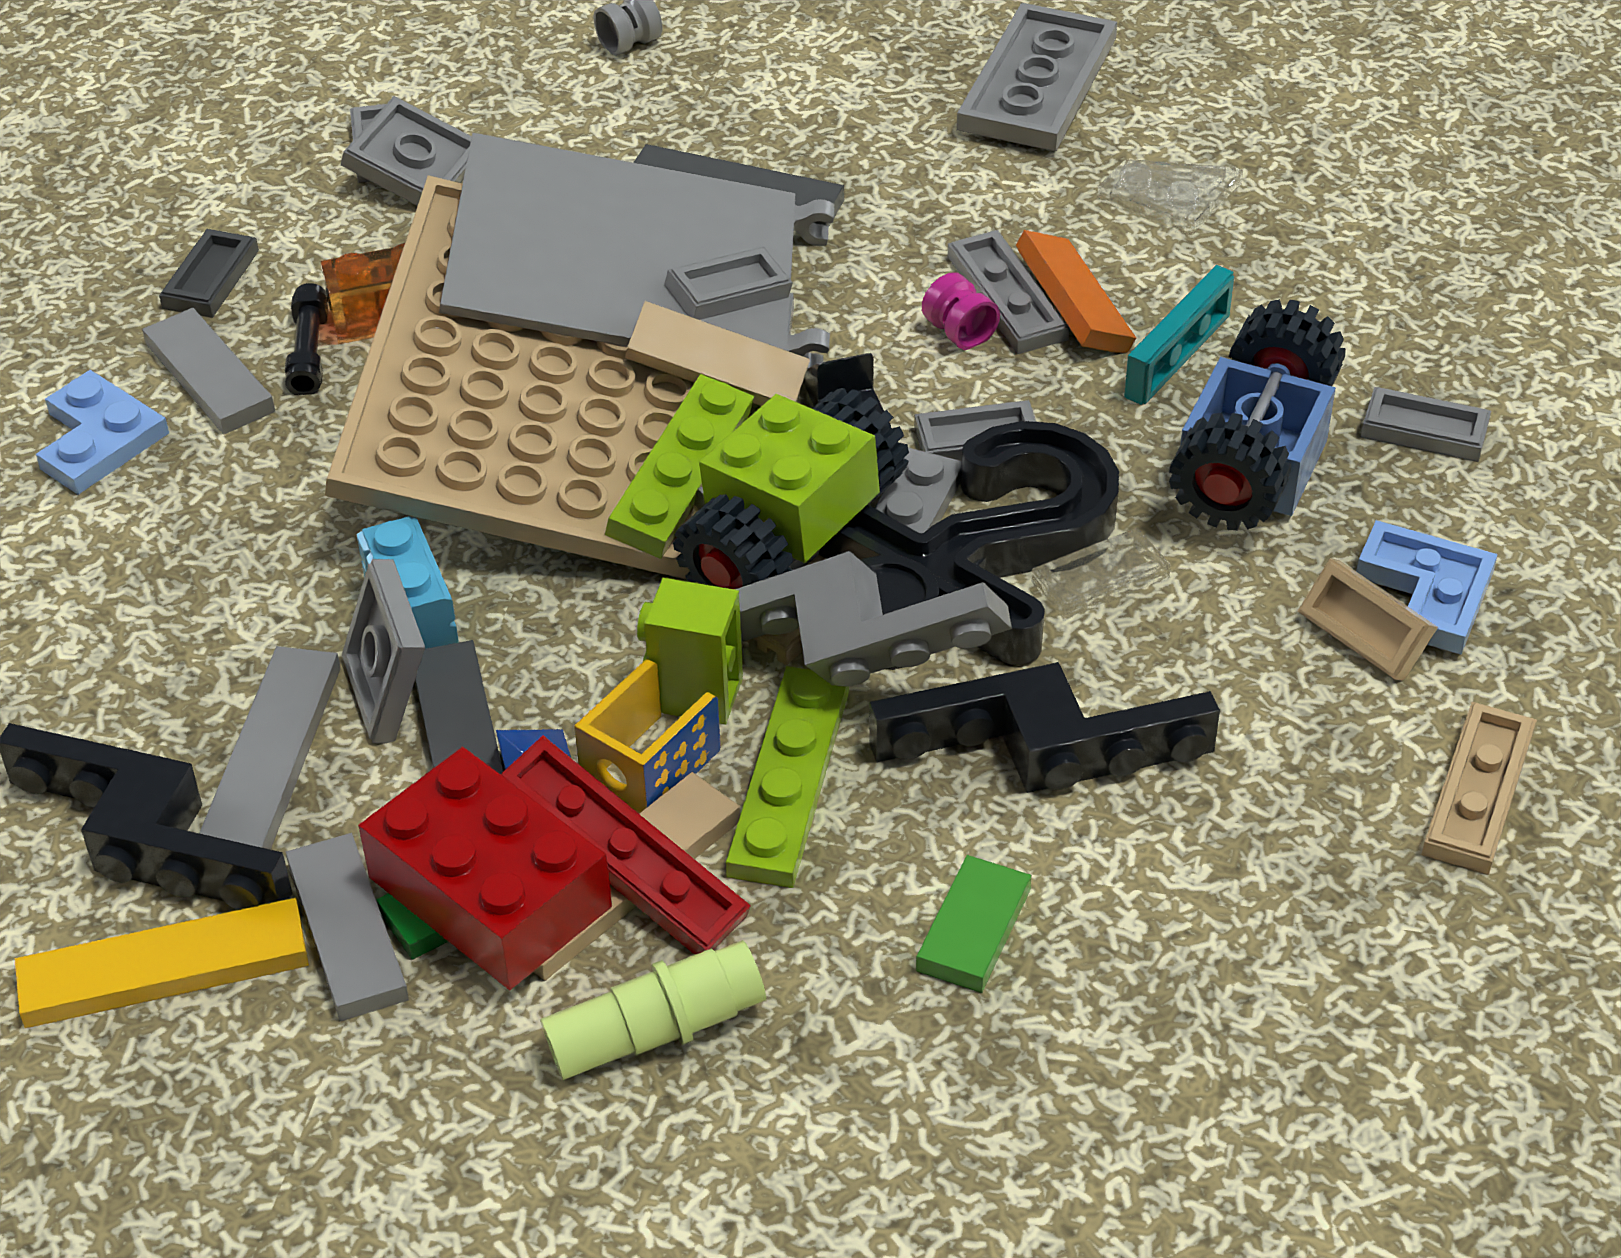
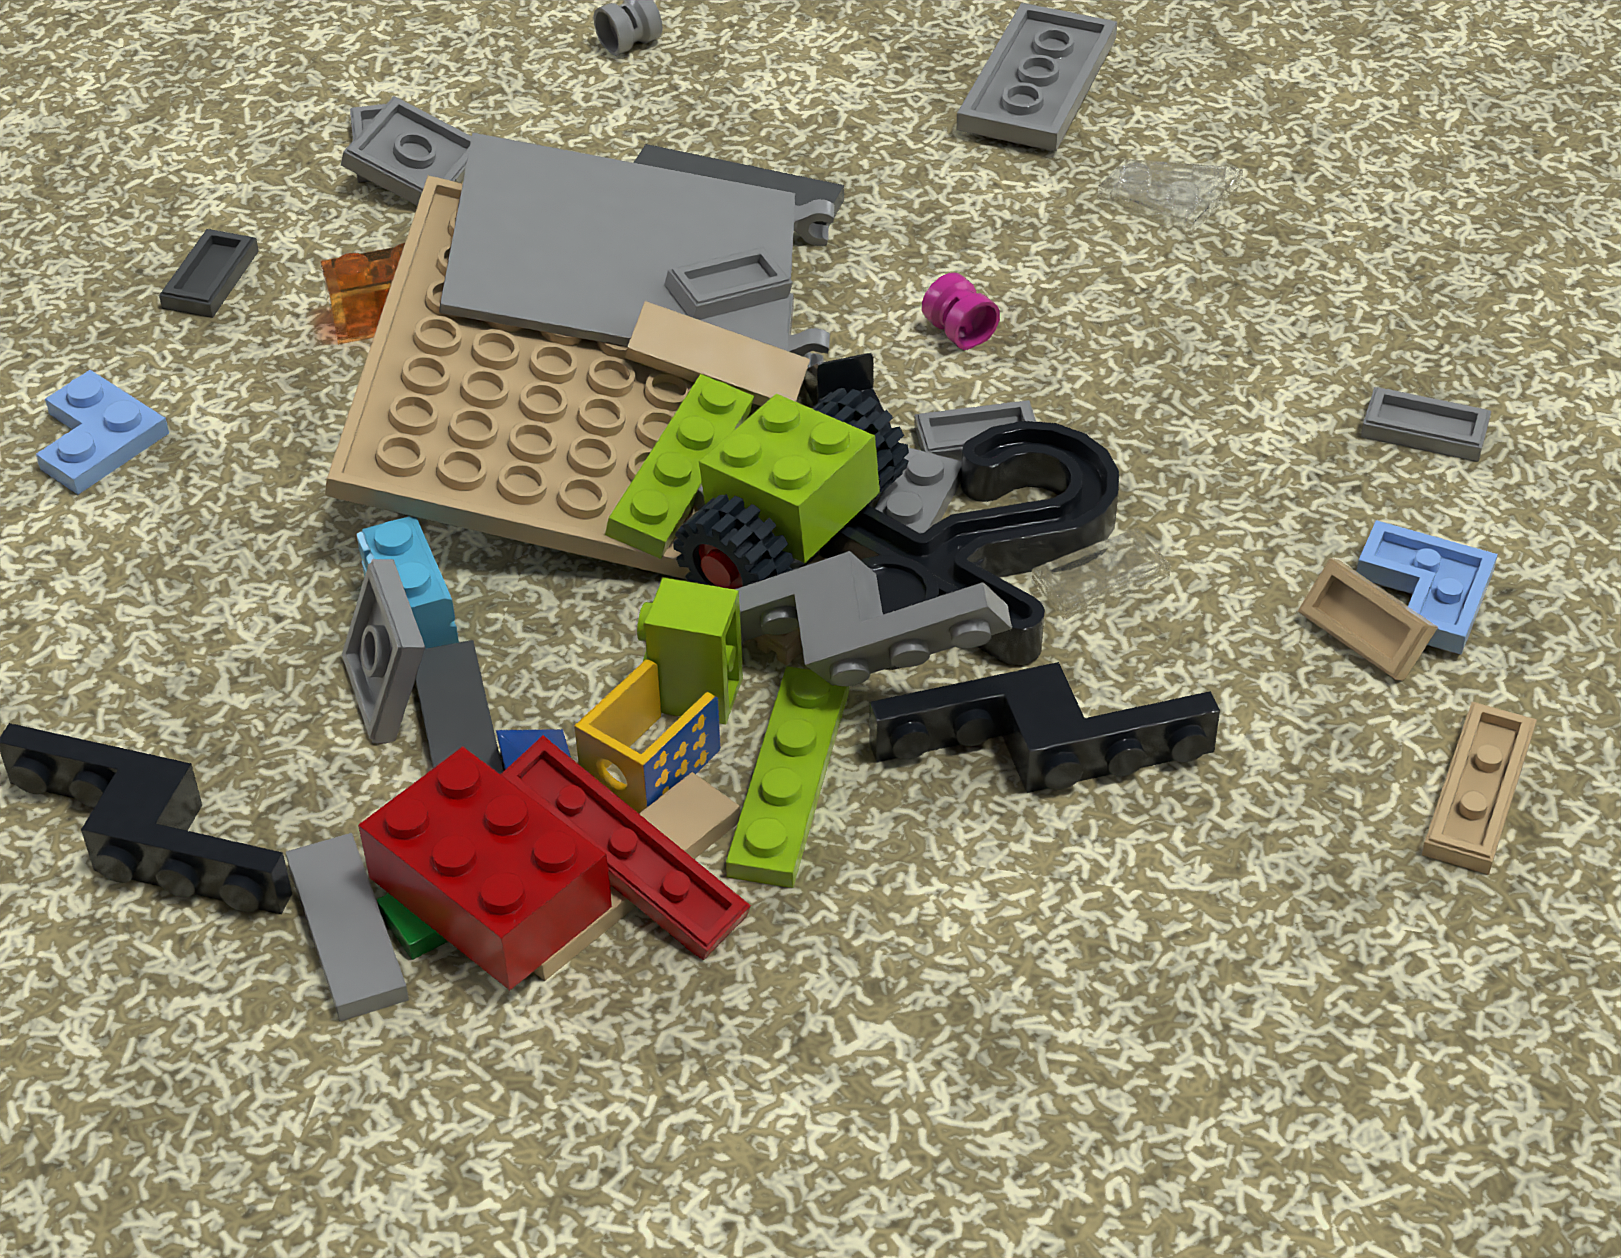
(160, 962): yellow tile -> none
(208, 370): light grey tile -> none
(272, 747): light grey tile -> none
(304, 365): black bar -> none
(654, 1009): yellowish green piece -> none
(973, 923): bright green tile -> none
(994, 269): light grey tile -> none
(1075, 292): orange tile -> none
(1179, 335): teal tile -> none
(1260, 419): brick -> none

